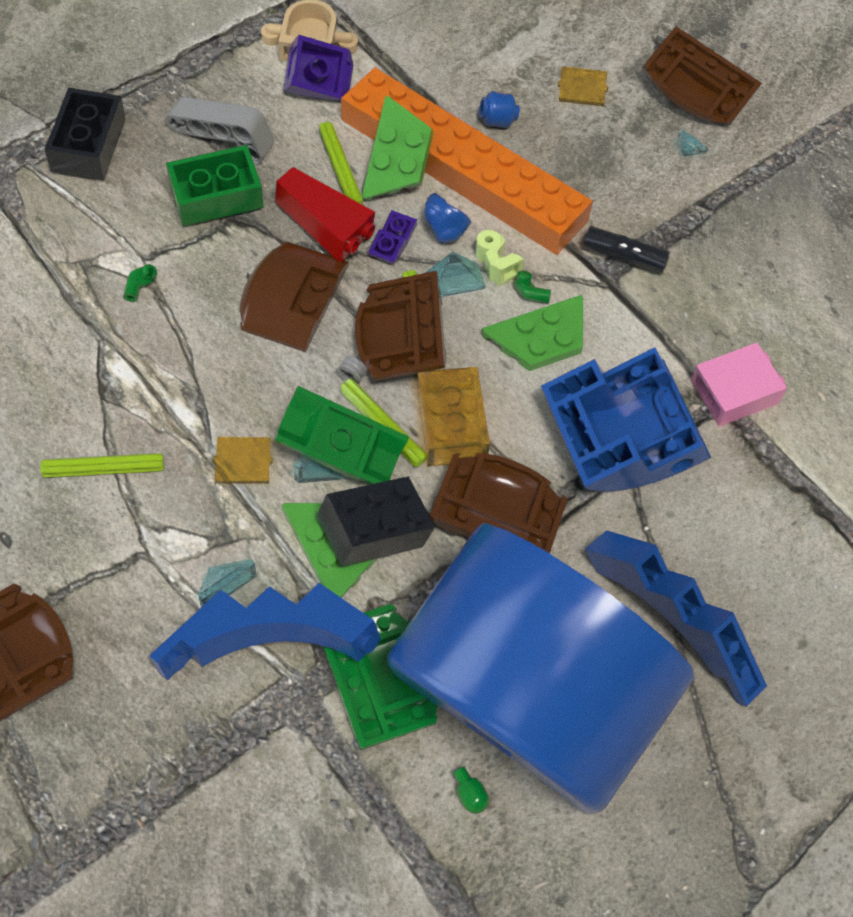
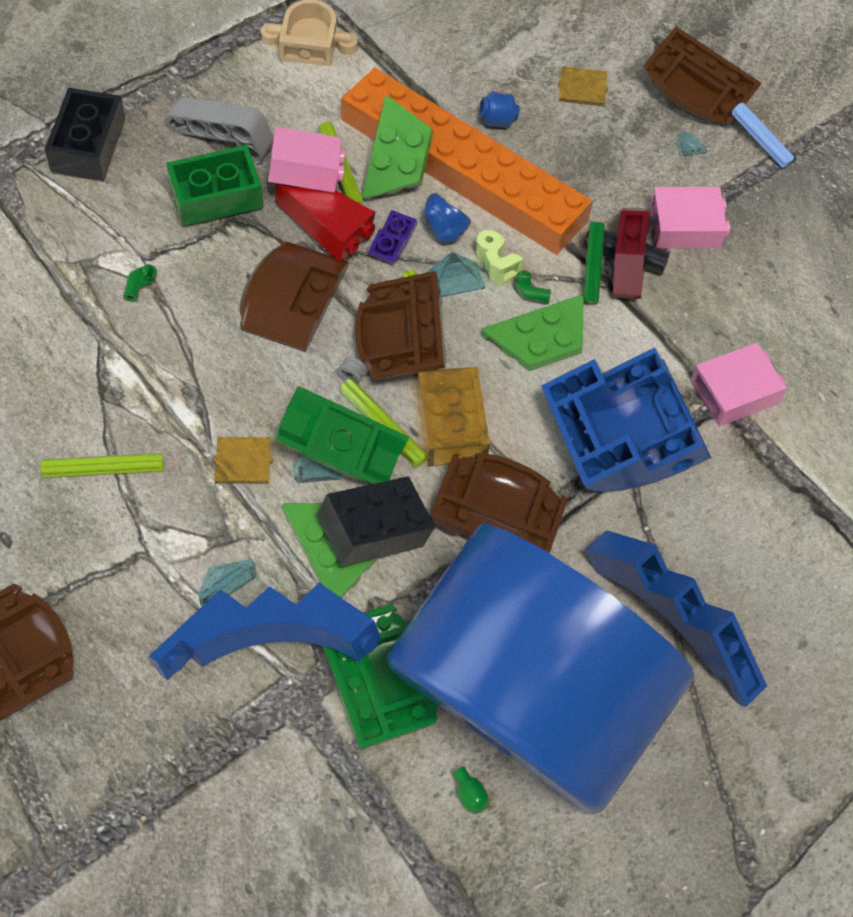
(306, 159): none -> bright pink brick
(318, 69): dark purple slope -> none
(594, 263): none -> green axle
(630, 252): none -> dark red slope
(689, 217): none -> bright pink brick
(762, 135): none -> light blue axle

